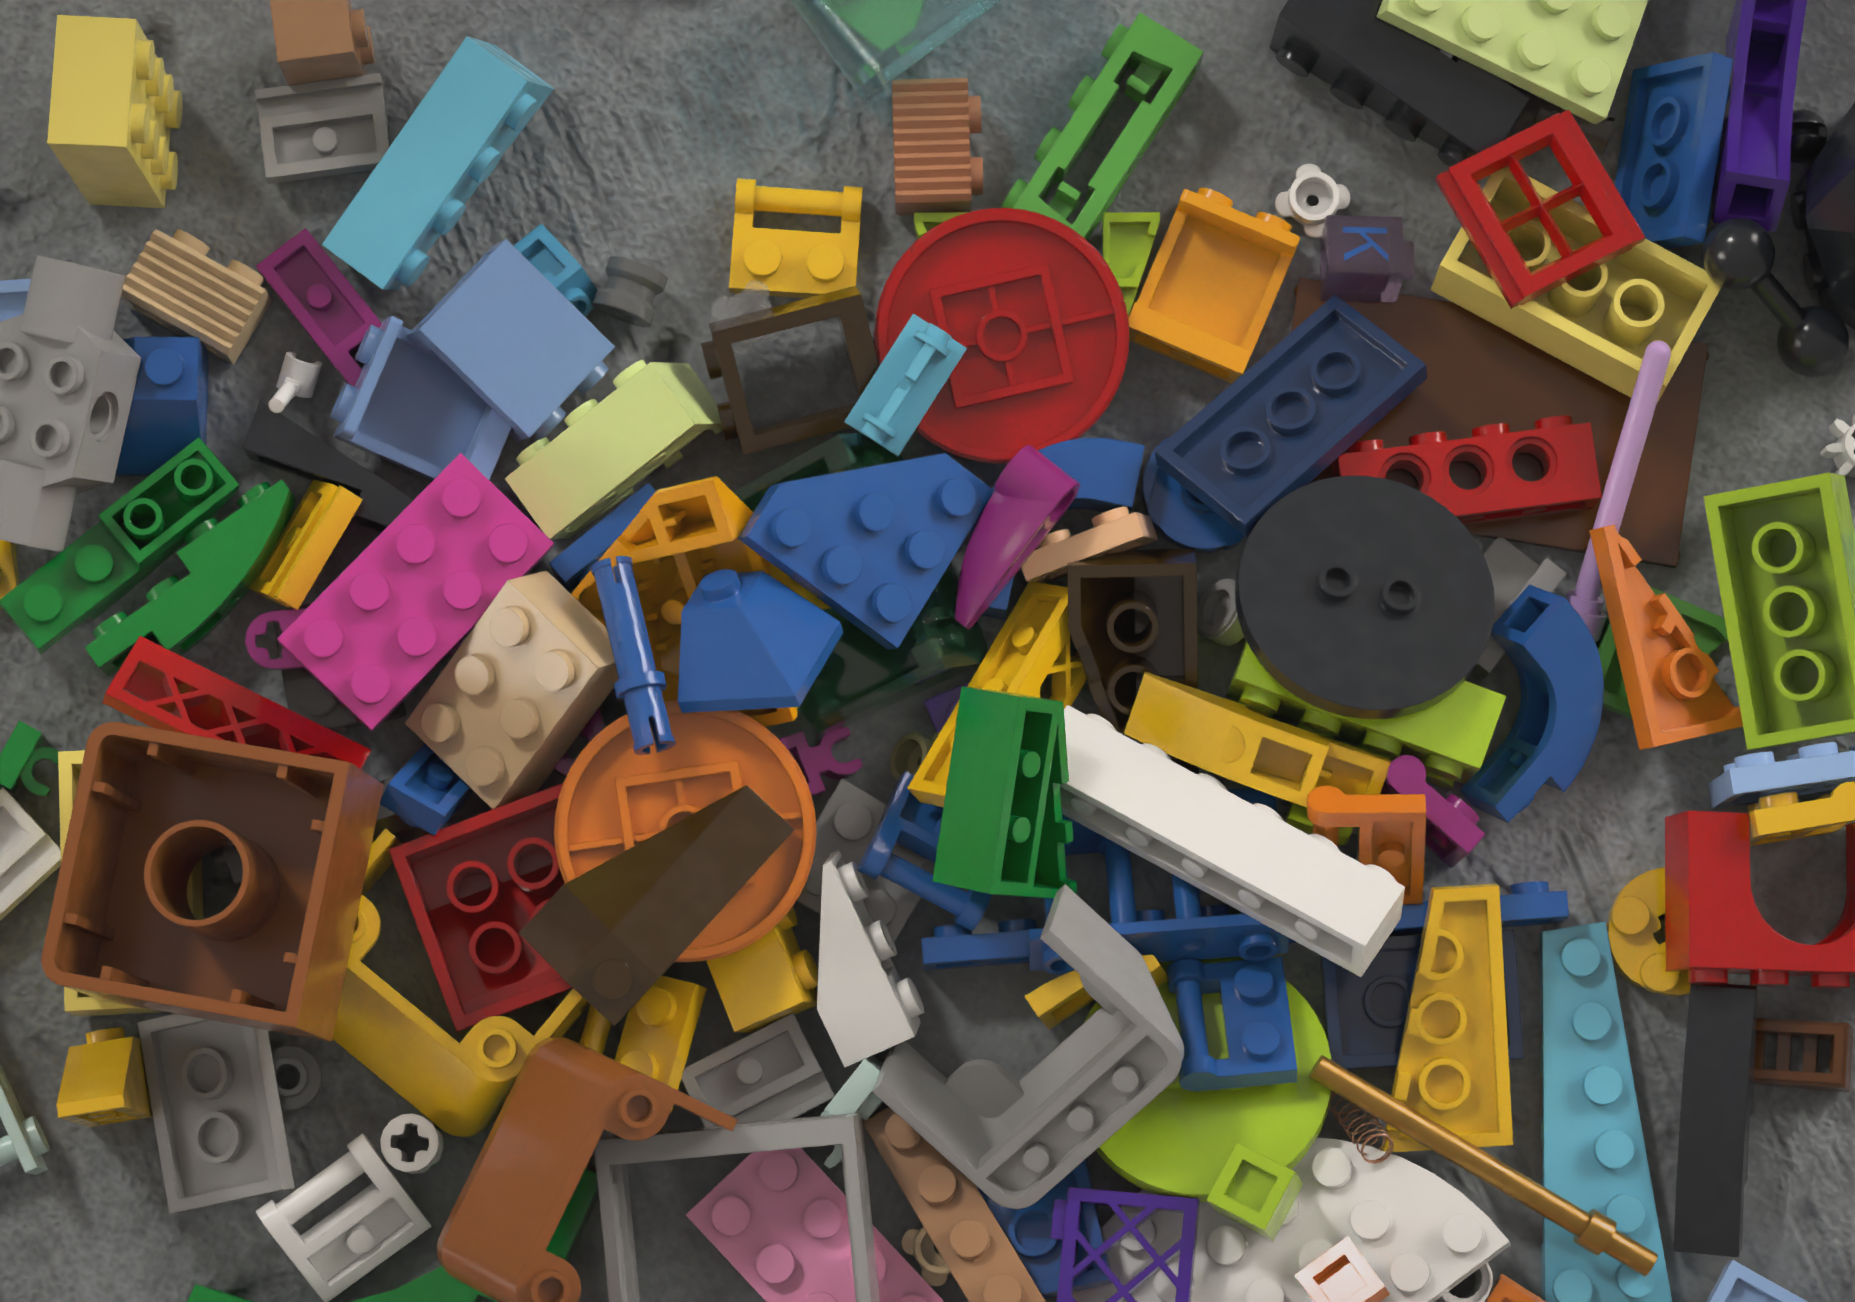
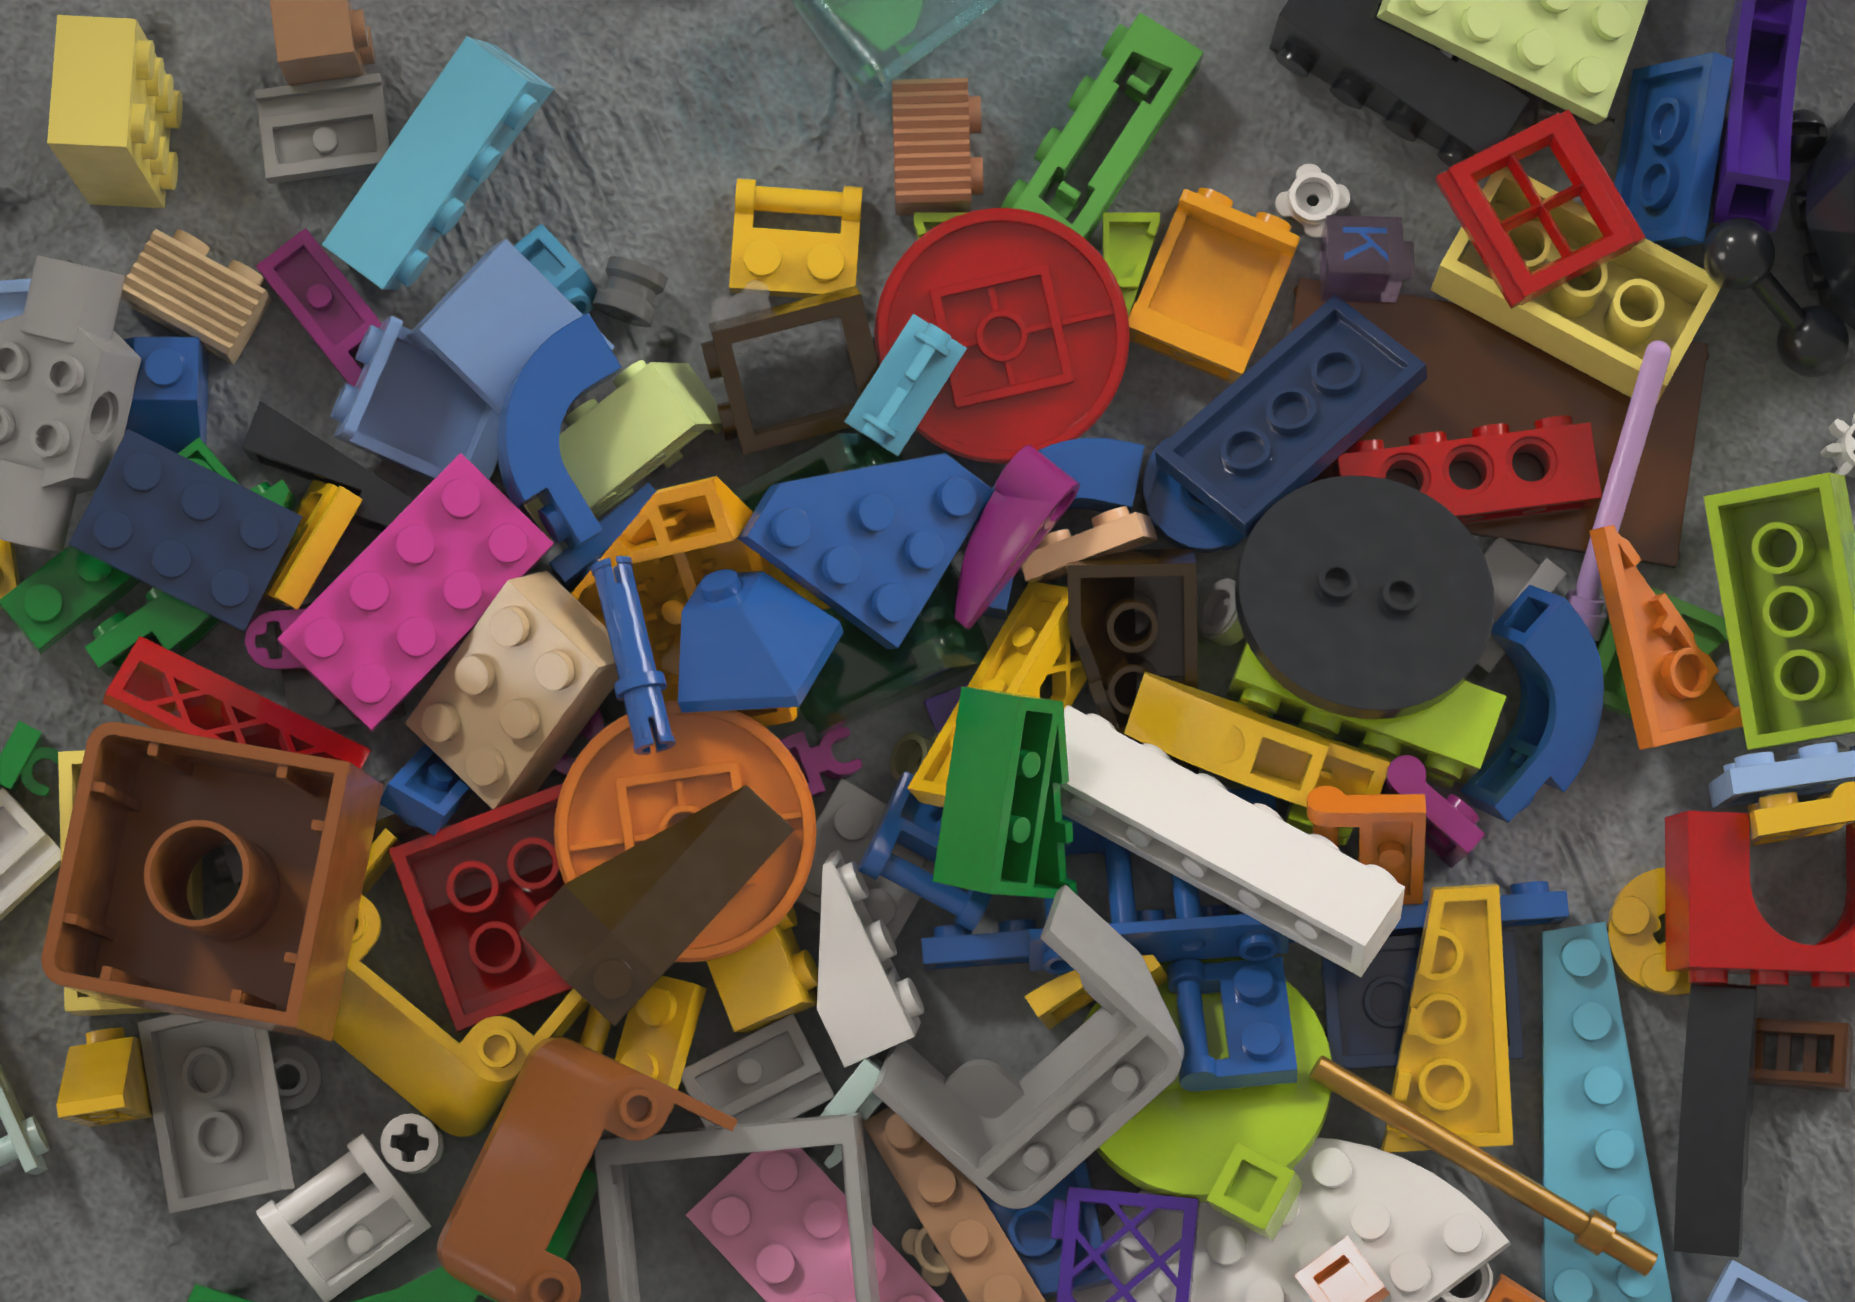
(185, 530): none -> dark blue plate
(295, 379): white hand -> none
(530, 425): none -> blue arch
(1369, 1137): nougat piece -> none

